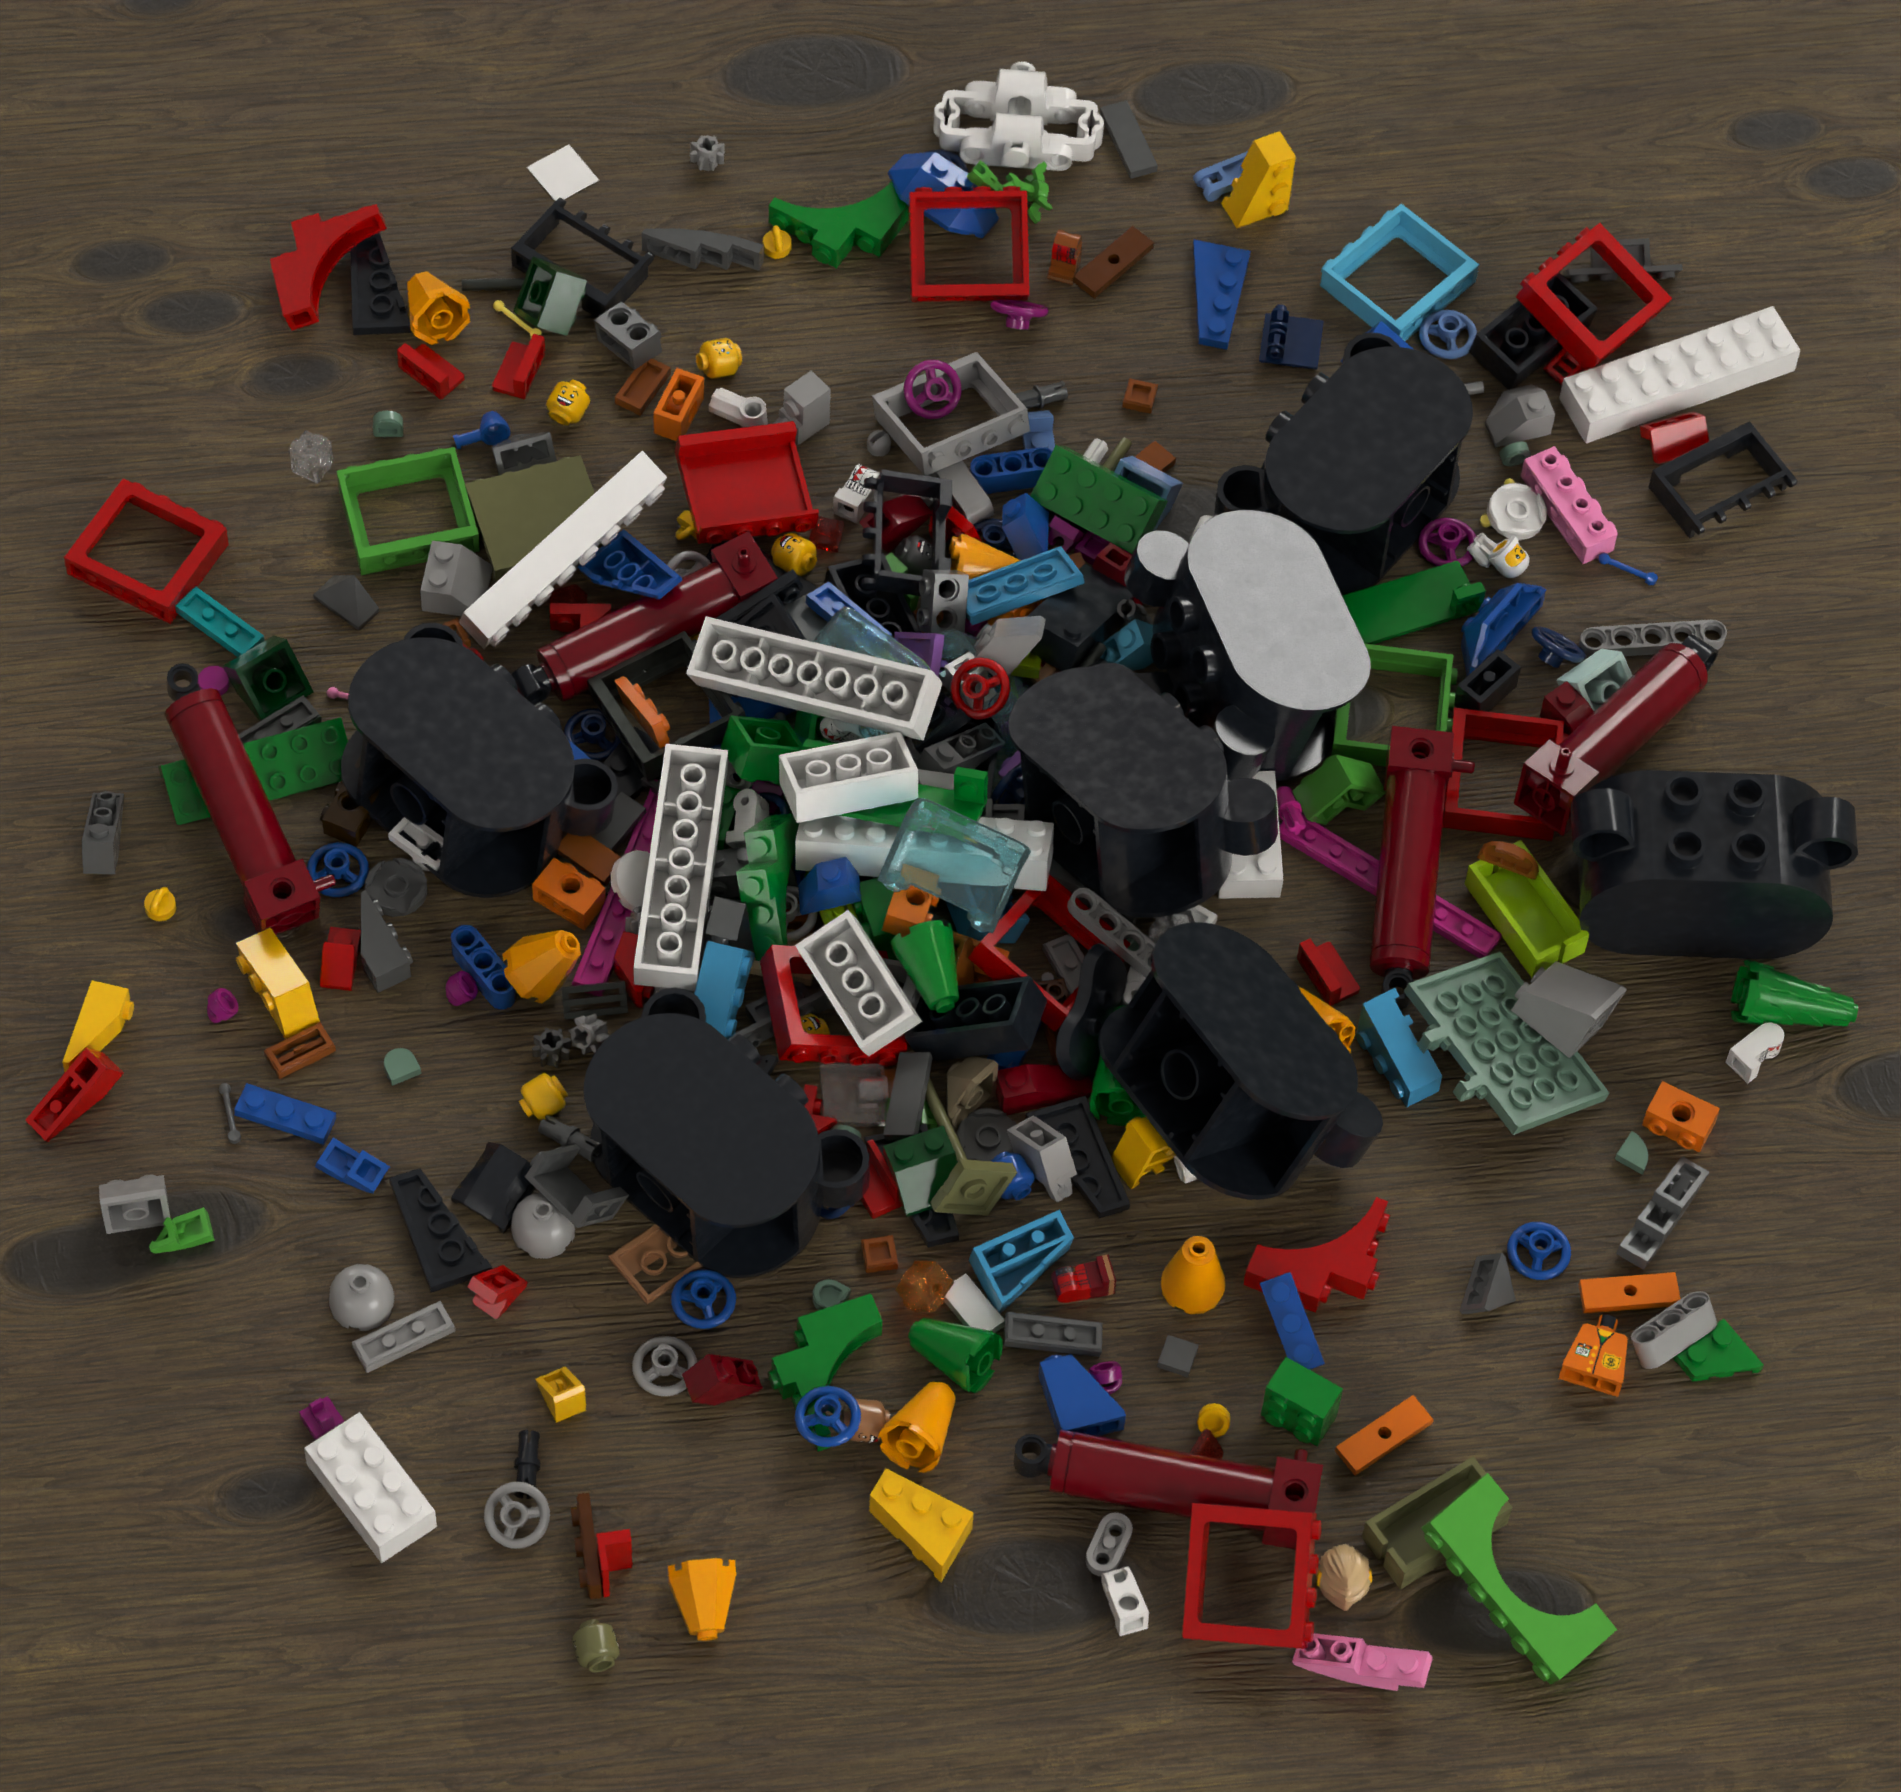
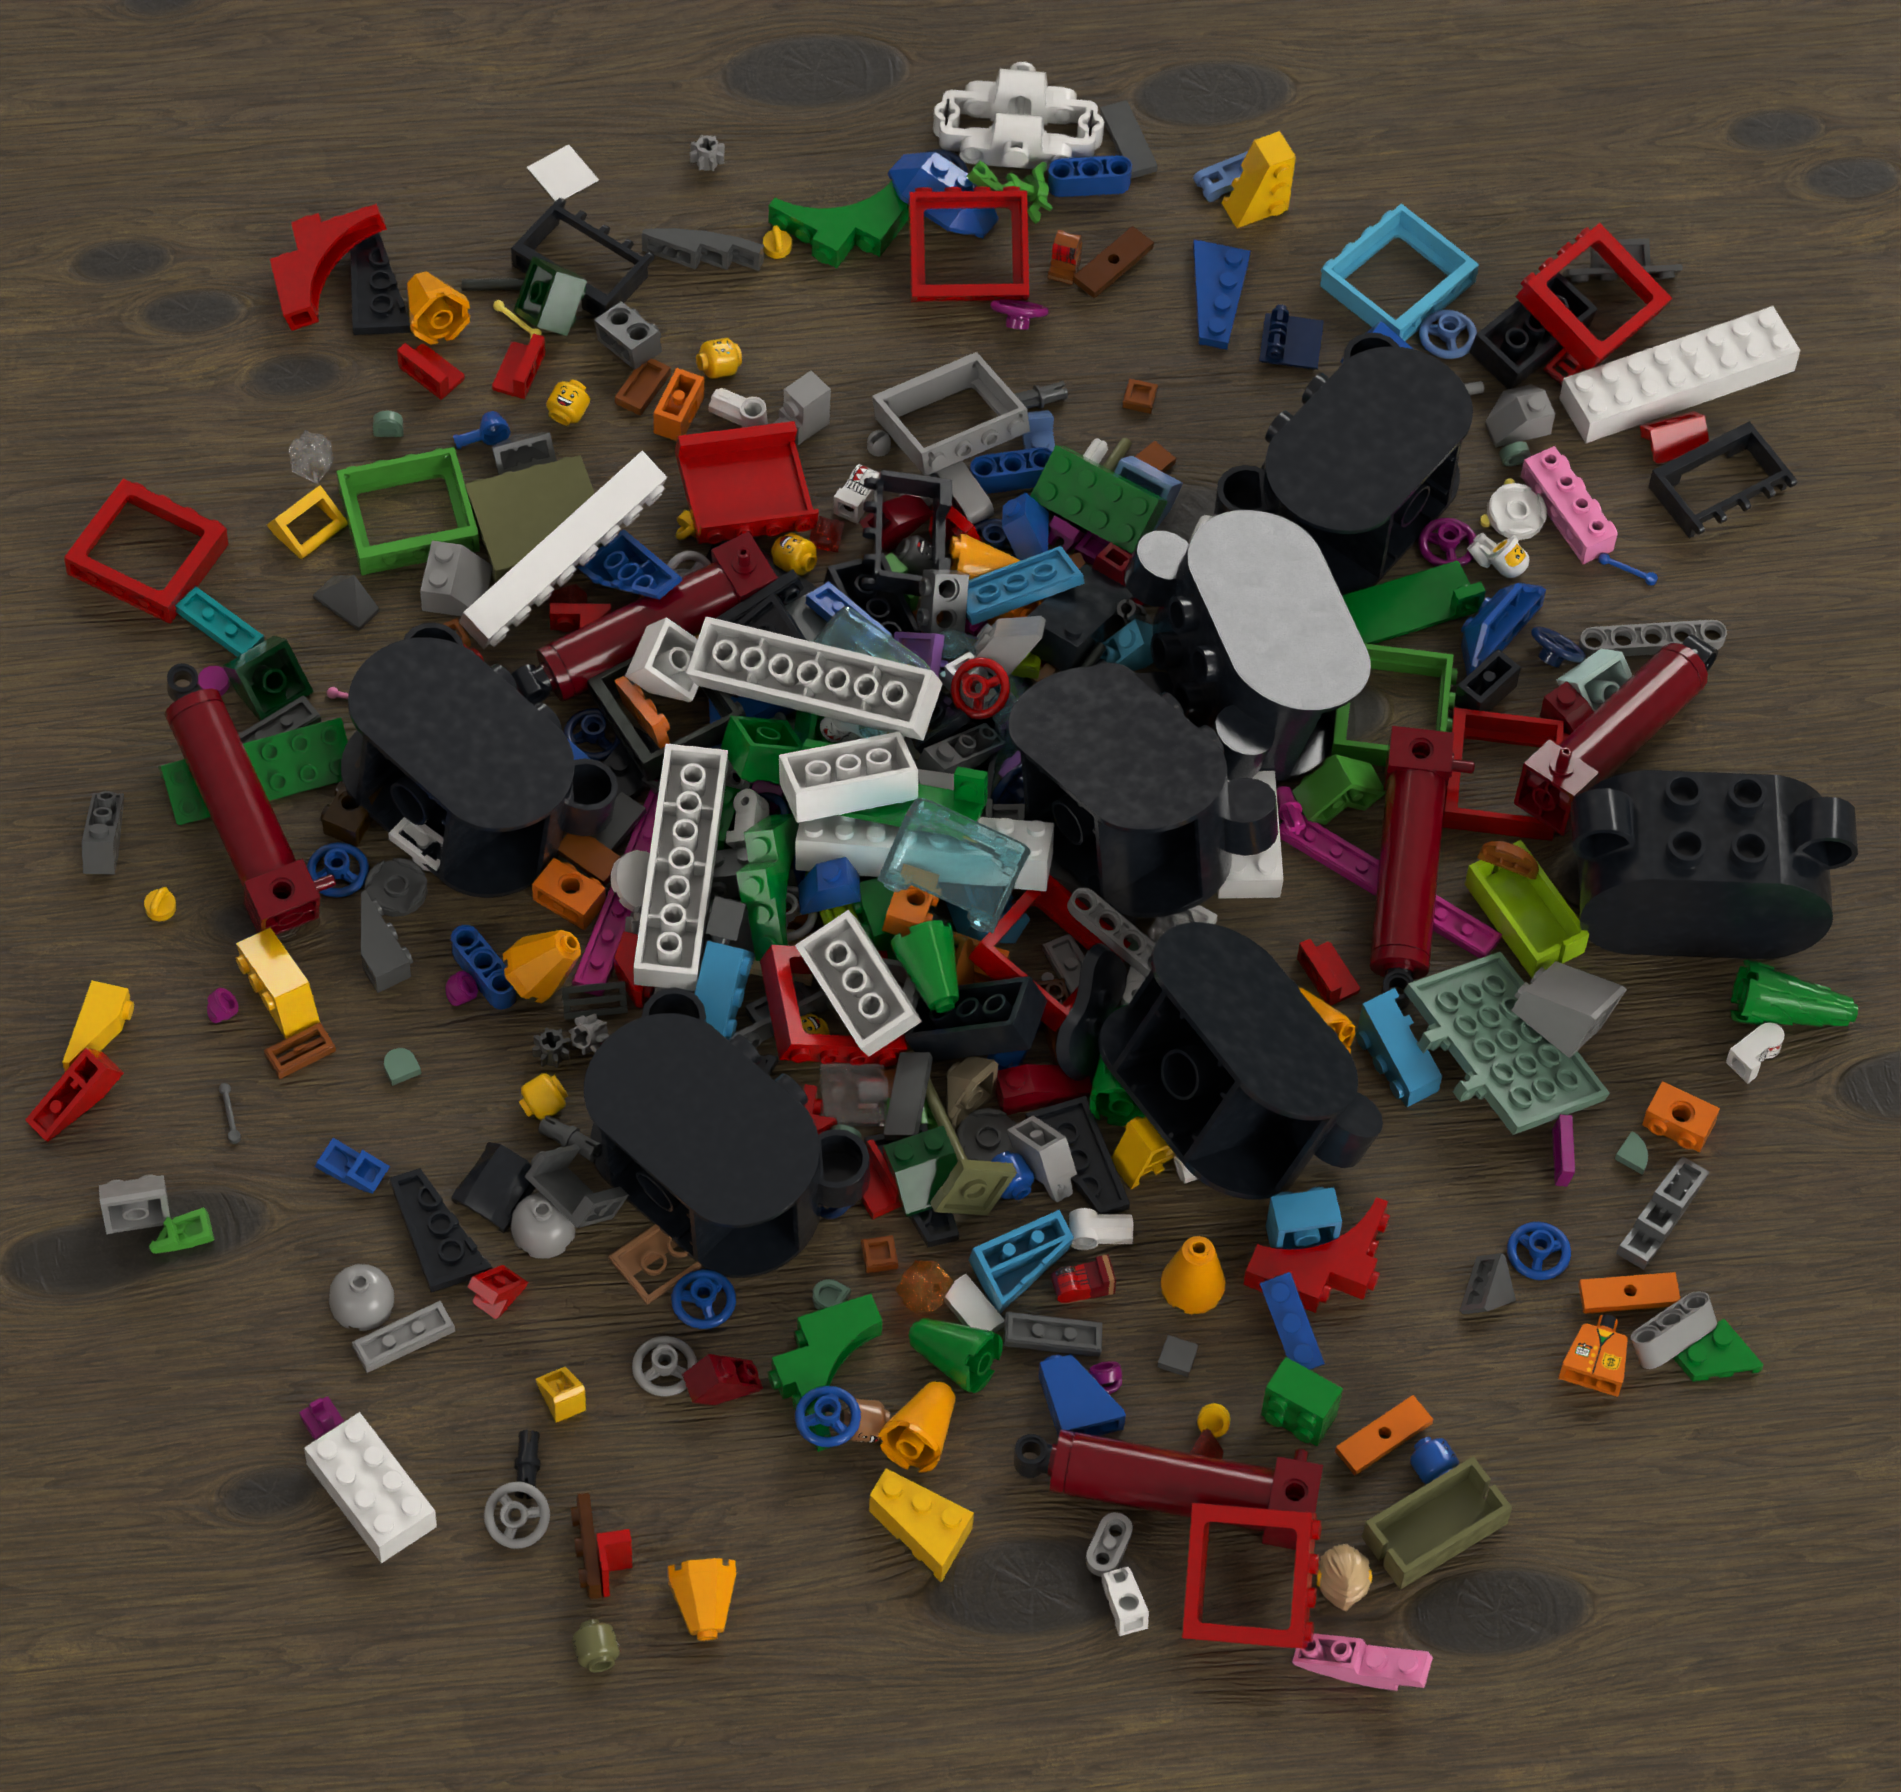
(285, 1114): blue plate -> none
(323, 501): none -> yellow tile
(340, 958): red slope -> none
(663, 661): none -> white slope
(942, 393): magenta piece -> none
(1089, 176): none -> blue beam
(1094, 1229): none -> white piece
(1303, 1219): none -> dark azure brick
(1433, 1458): none -> blue head
(1464, 1538): bright green arch -> none
(1563, 1150): none -> magenta tile

